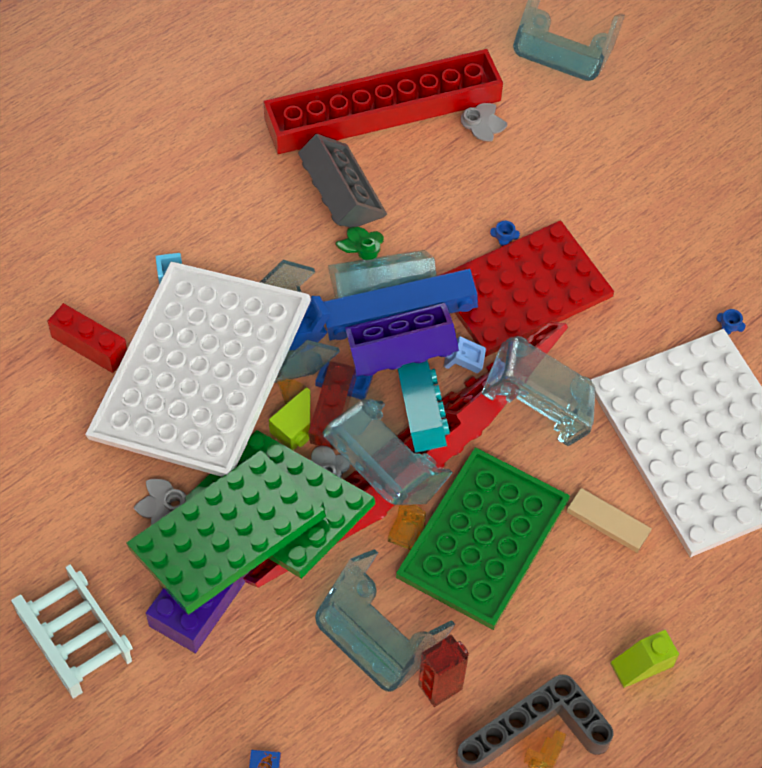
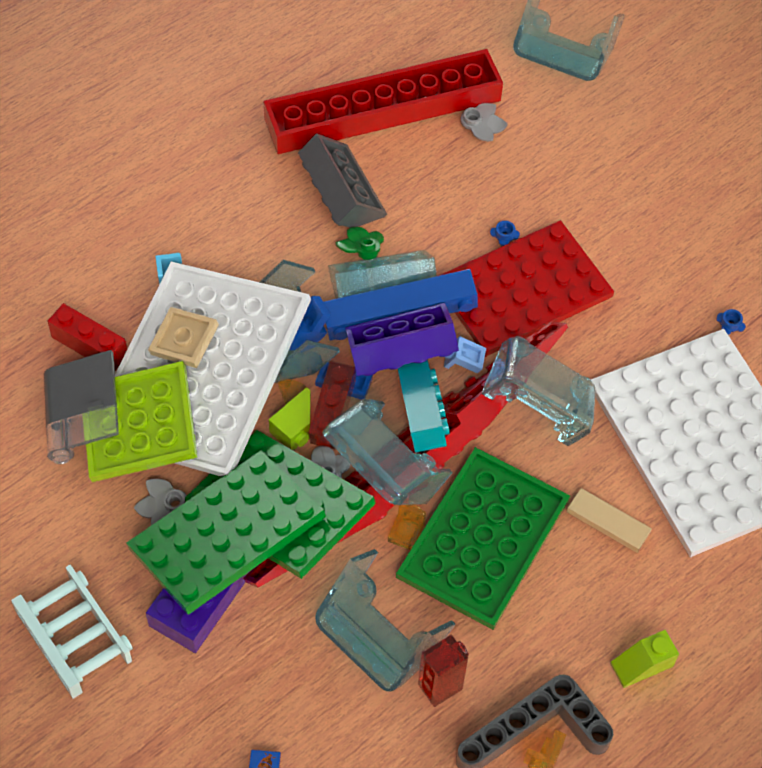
(79, 404): none -> dark grey door
(152, 424): none -> lime plate
(183, 337): none -> tan plate

